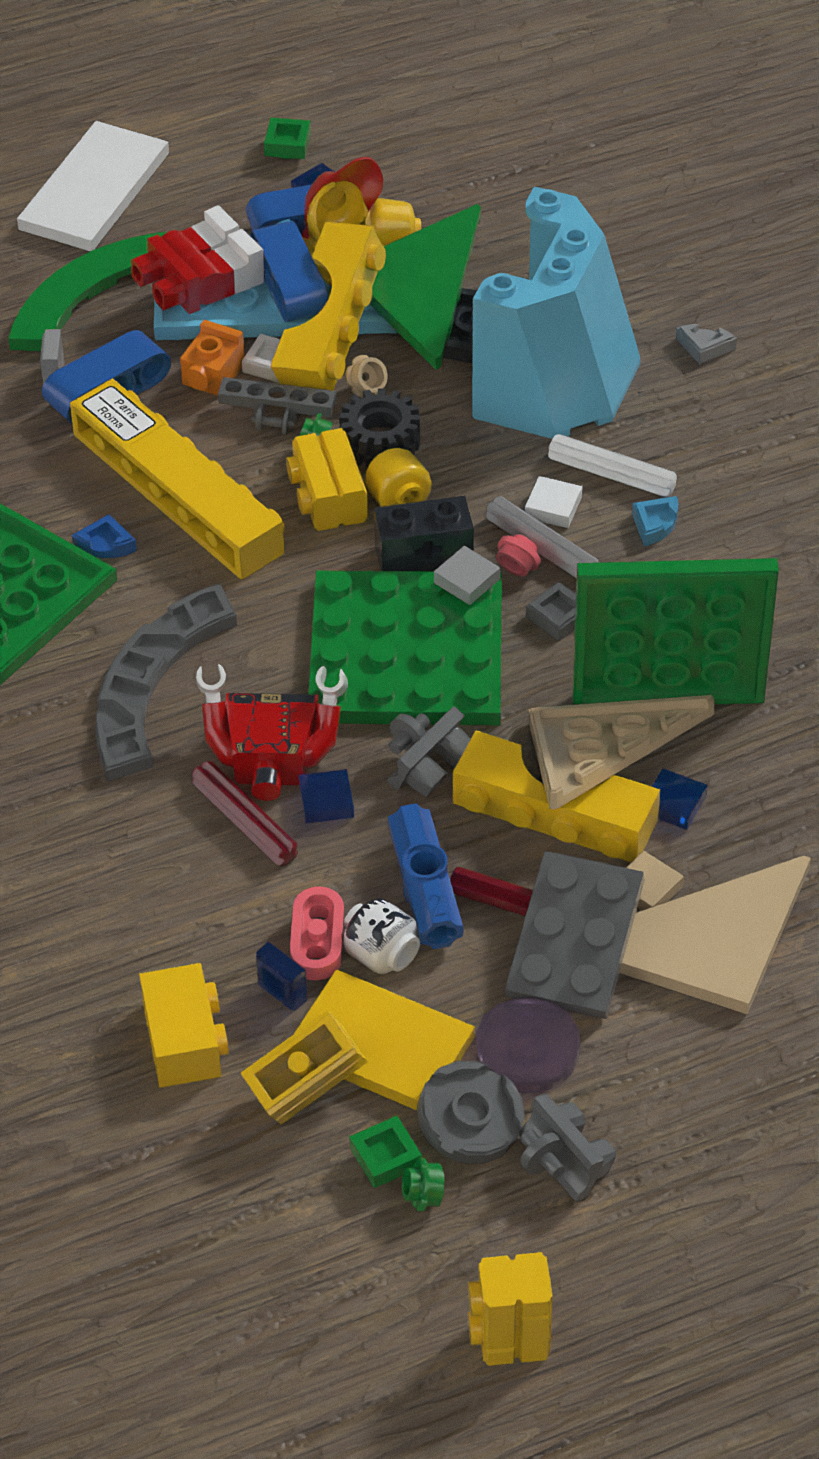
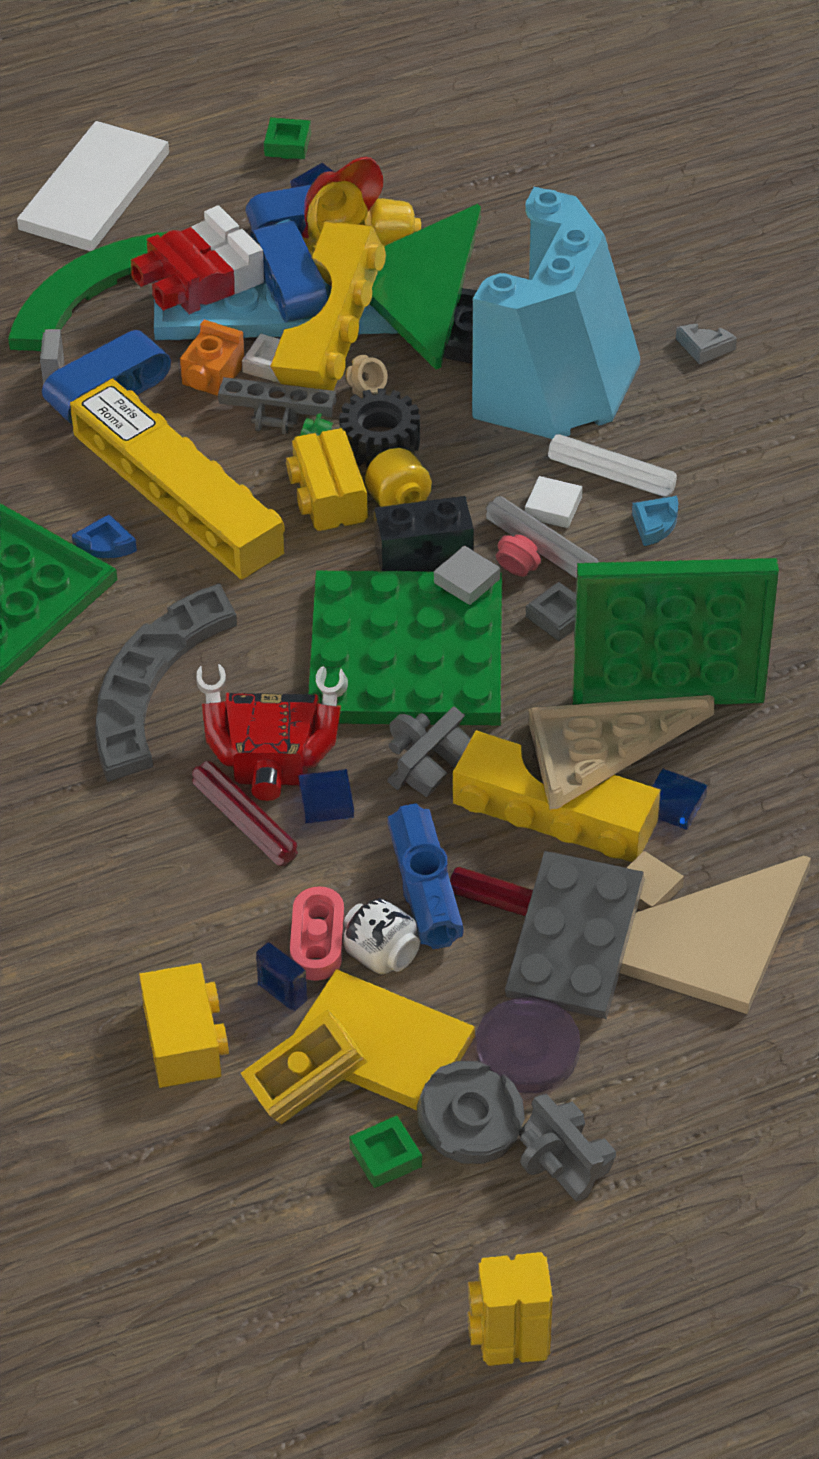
(423, 1184): green plate -> none

